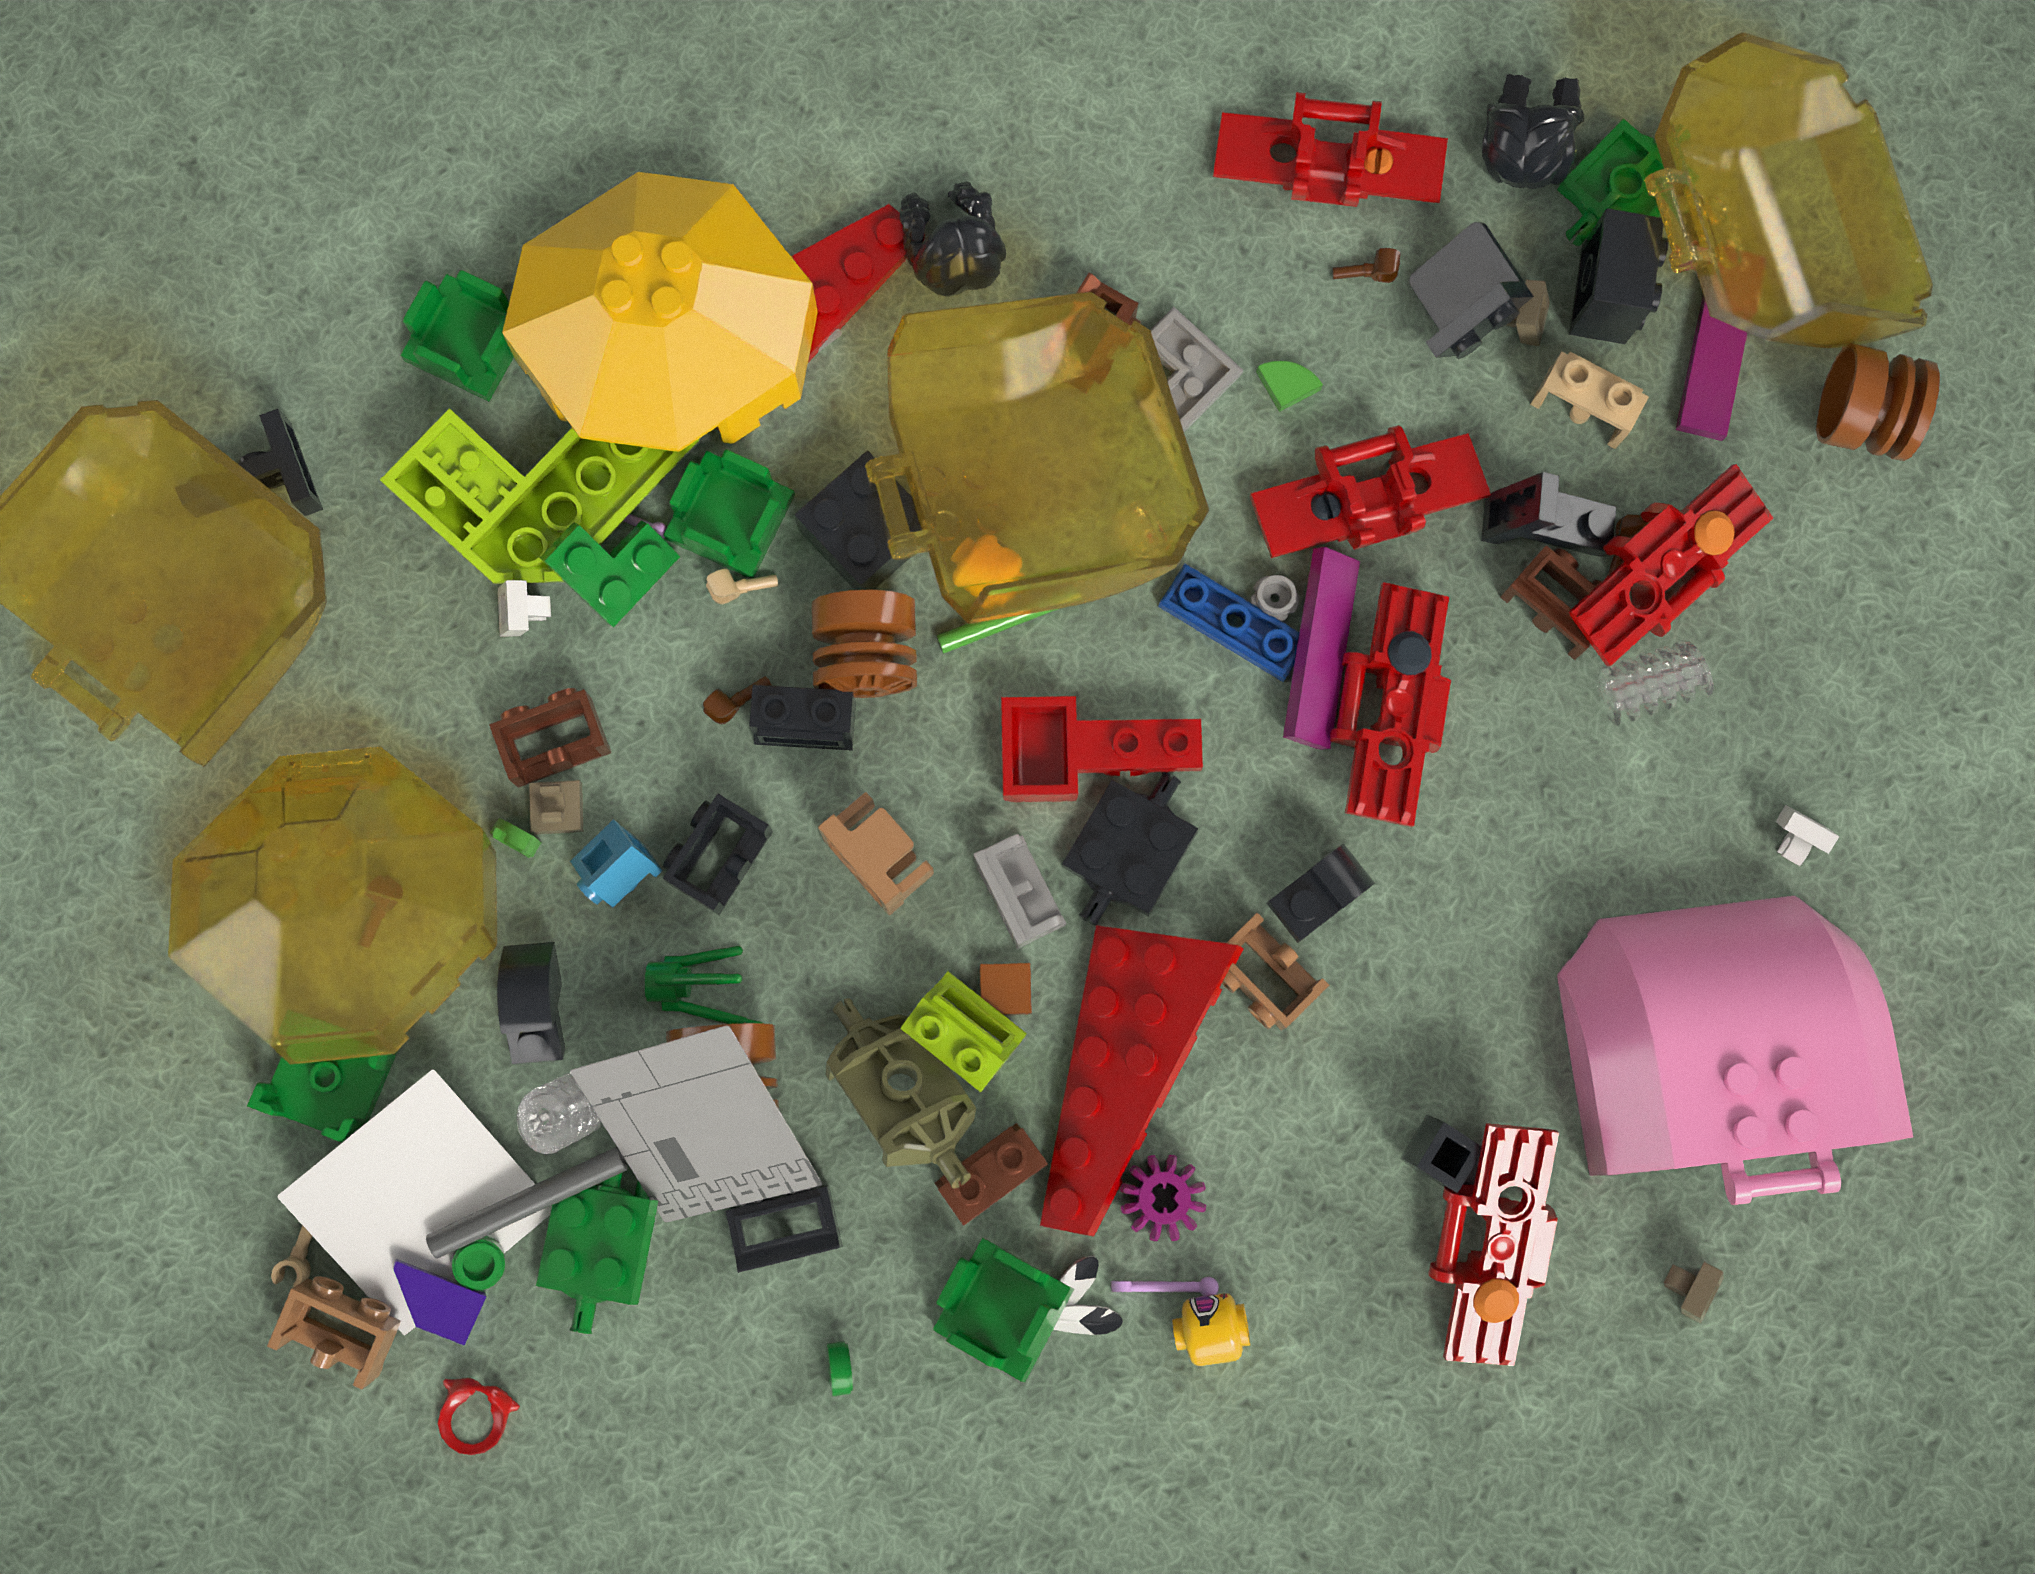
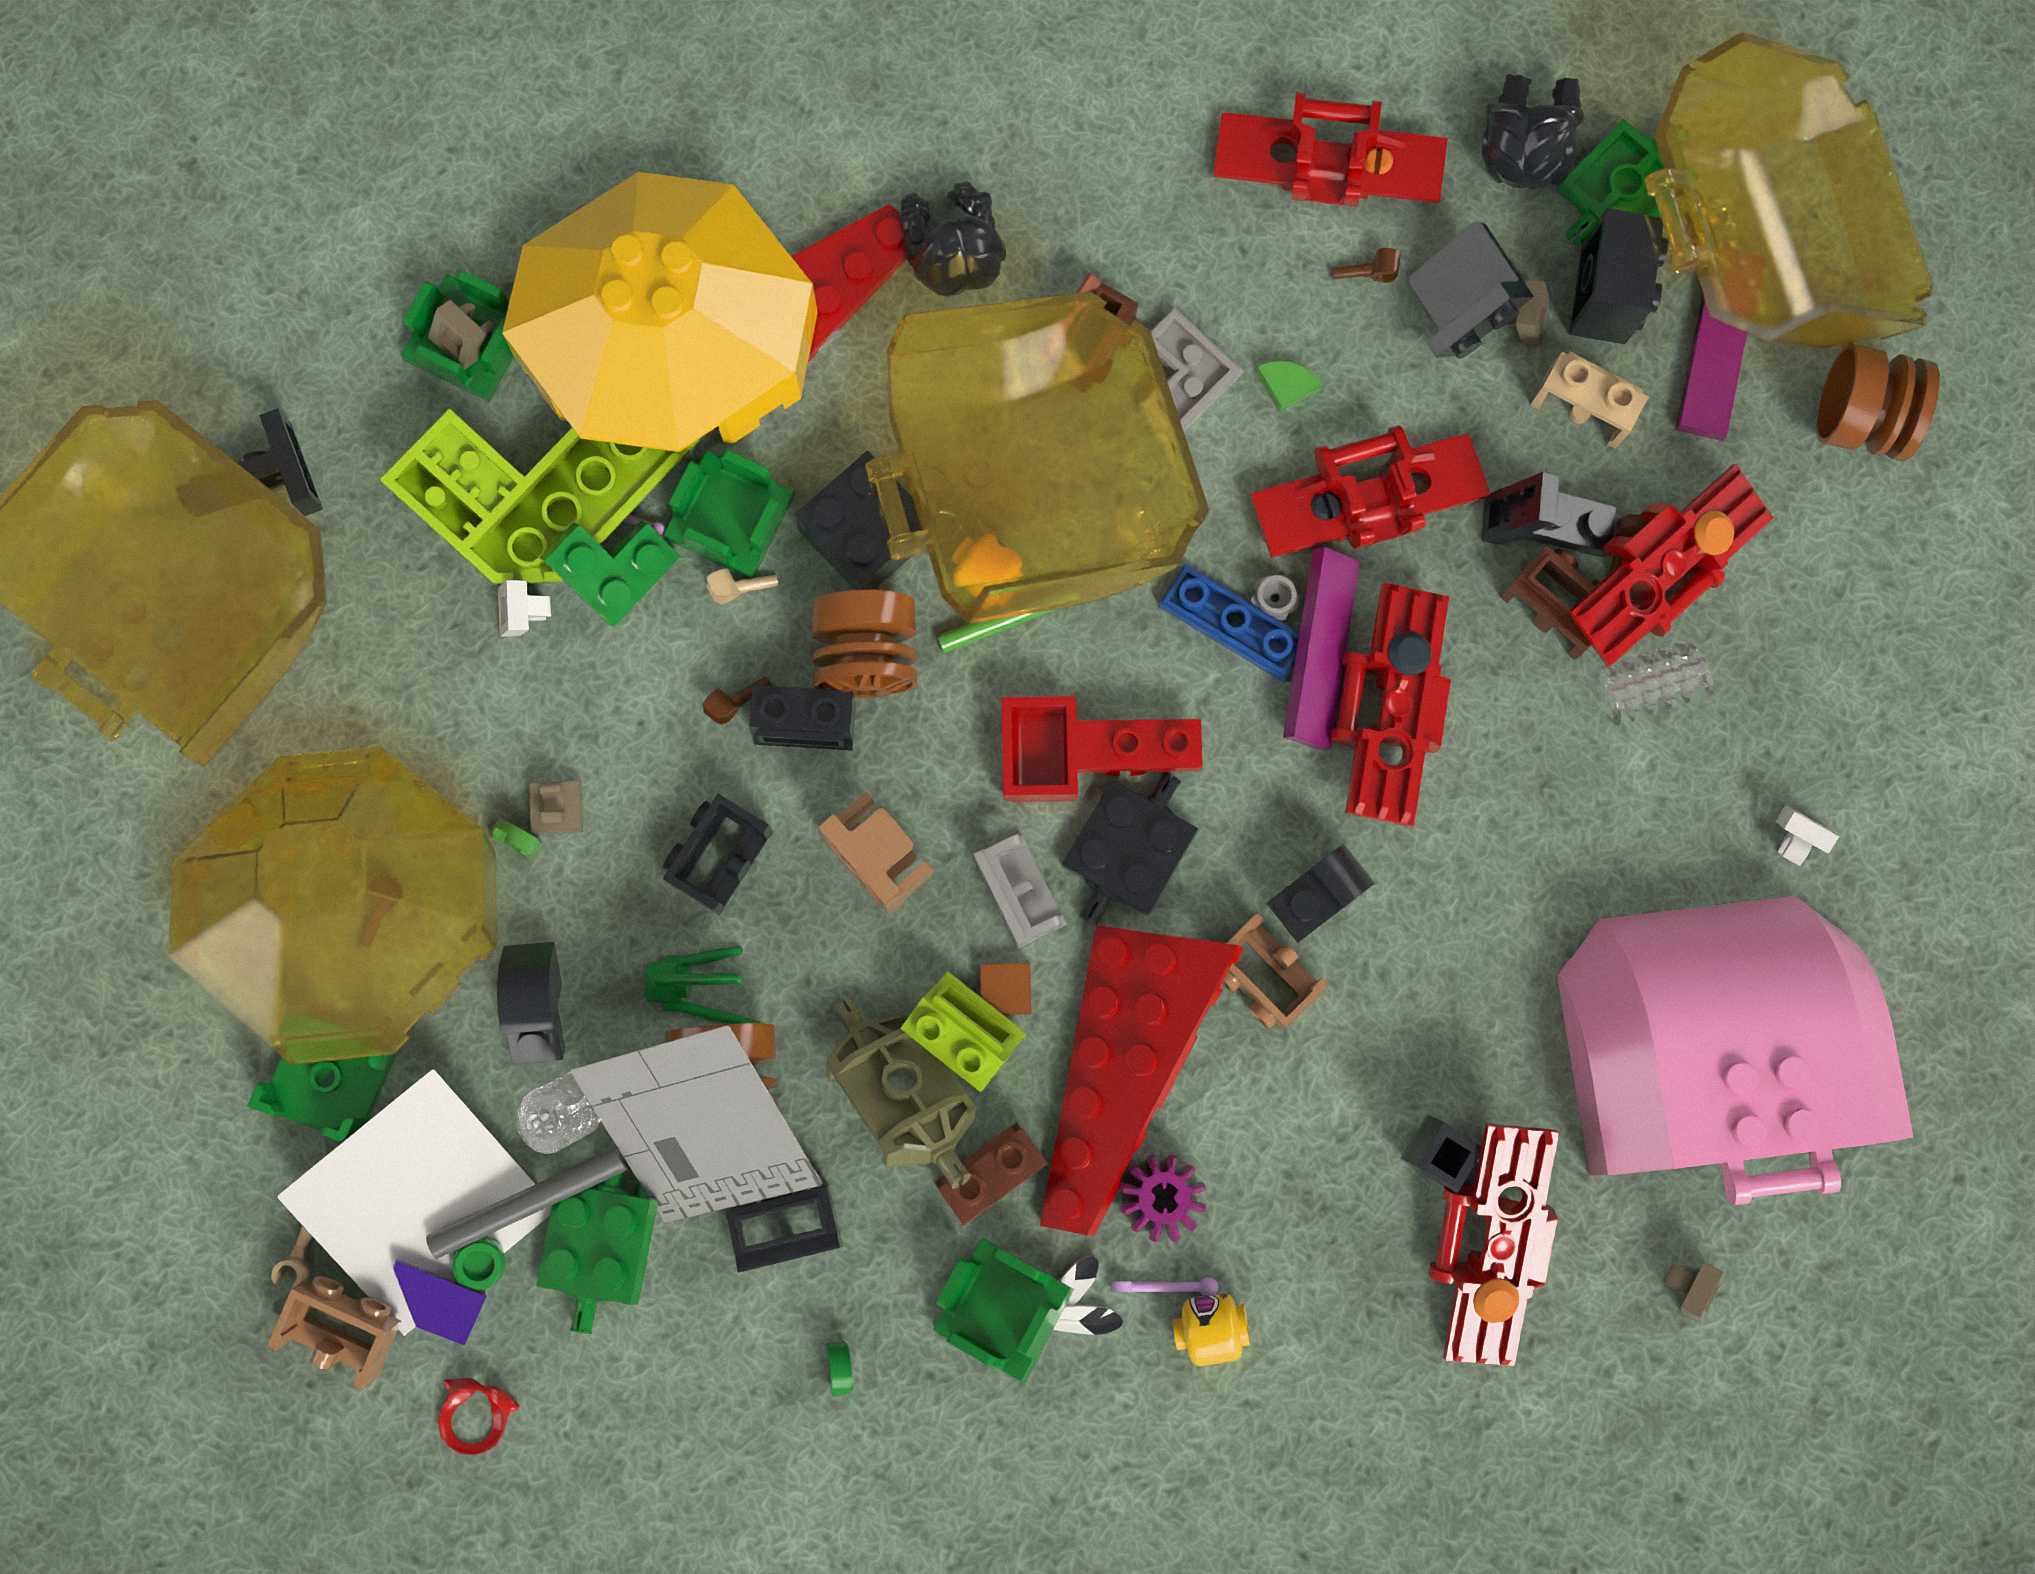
(458, 334): none -> dark tan tile
(525, 721): copper window -> none
(613, 865): dark azure brick -> none

